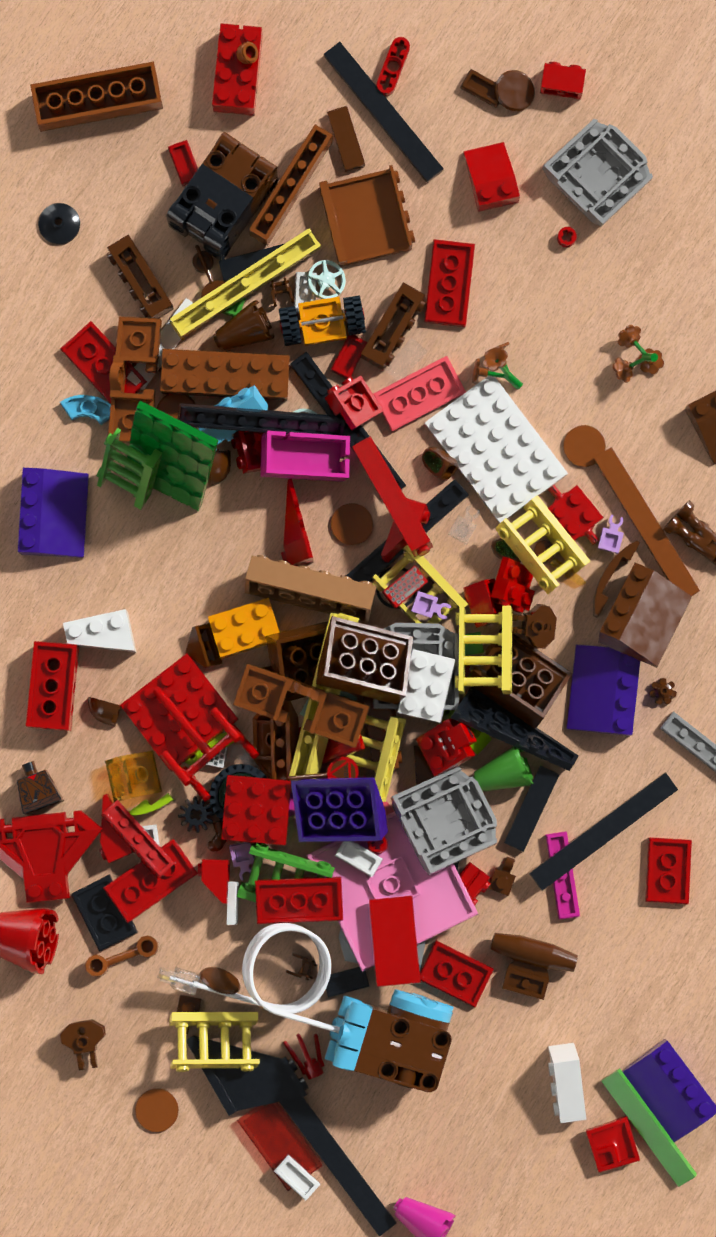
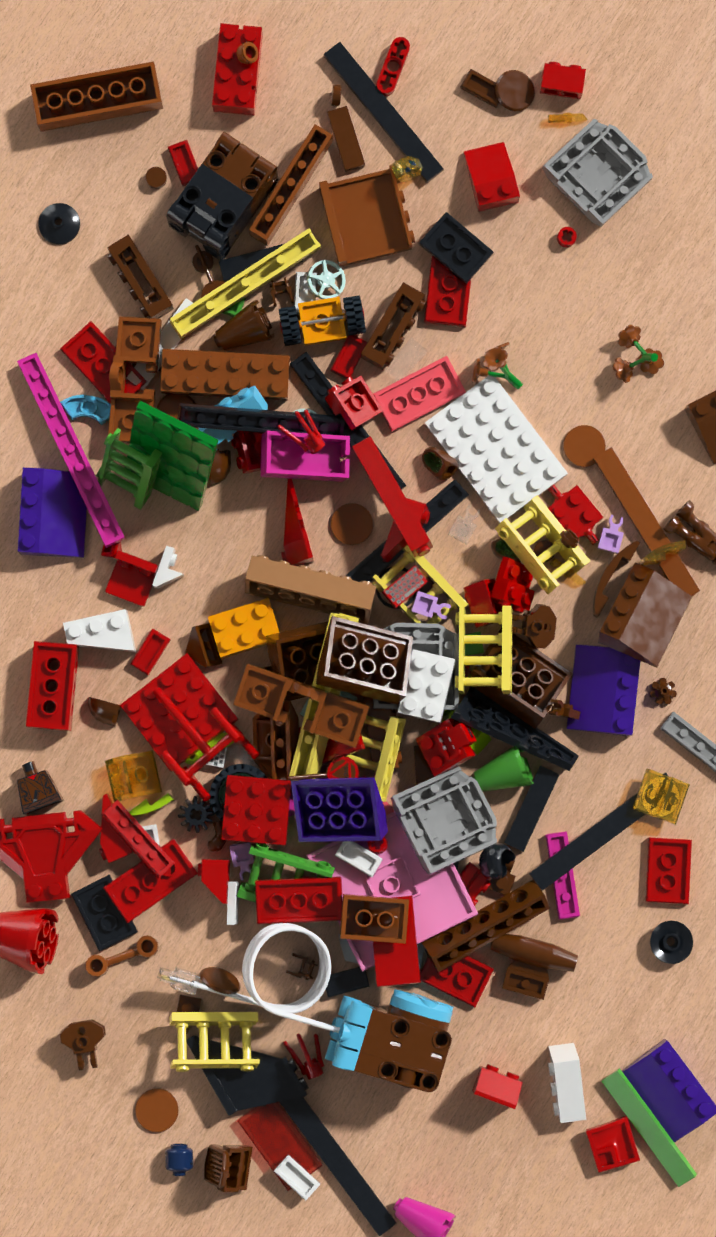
(71, 450): none -> dark pink plate
(111, 551): none -> red slope
(131, 578): none -> red bracket
(150, 652): none -> red tile
(156, 177): none -> reddish brown tile
(164, 574): none -> white slope
(179, 1159): none -> dark blue head
(228, 1167): none -> reddish brown piece
(313, 440): none -> red plant
(336, 95): none -> reddish brown tile
(374, 918): none -> dark orange slope
(407, 168): none -> clear yellow rock
(456, 248): none -> black tile
(486, 927): none -> reddish brown brick
(494, 861): none -> black hair
(498, 1086): none -> slope
(563, 710): none -> reddish brown plate
(566, 118): none -> clear yellow piece
(569, 538): none -> reddish brown plate
(658, 555): none -> clear yellow slope
(661, 796): none -> clear yellow slope
(682, 942): none -> black dish

